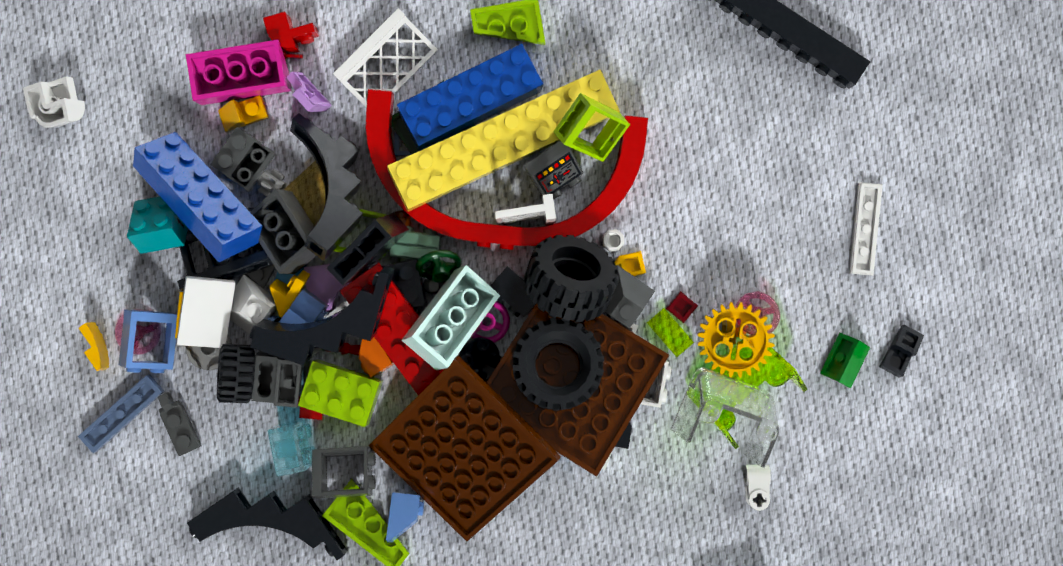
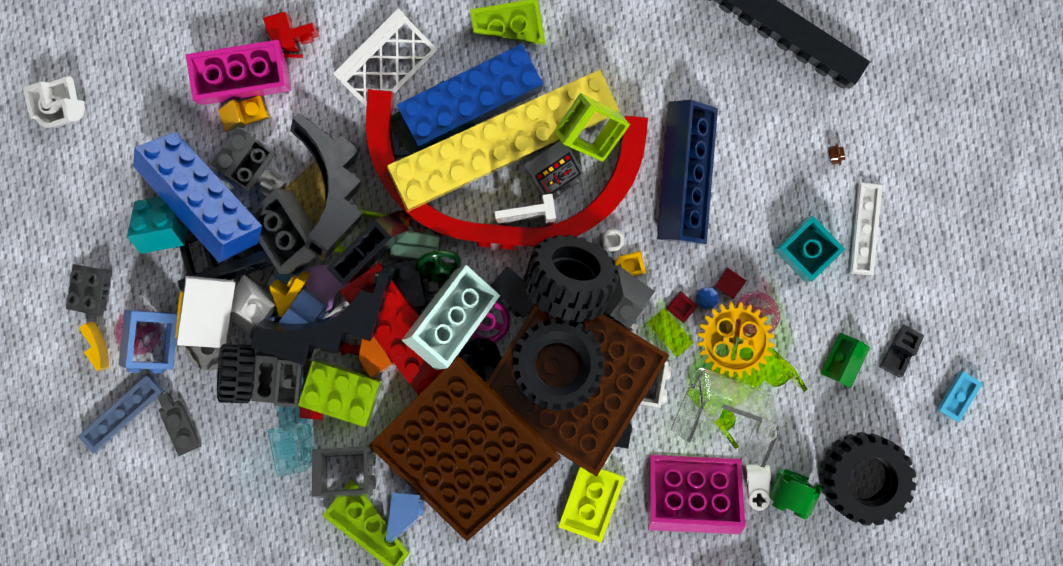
(87, 290): none -> dark grey hinge
(300, 520): black arch -> none
(307, 93): lavender tile -> none
(591, 503): none -> neon yellow plate
(687, 172): none -> dark blue slope
(695, 494): none -> dark pink slope
(707, 298): none -> blue tile
(730, 283): none -> dark red tile
(794, 493): none -> green brick
(809, 249): none -> teal brick
(836, 154): none -> reddish brown plate
(892, 495): none -> black tyre
(959, 396): none -> medium azure plate

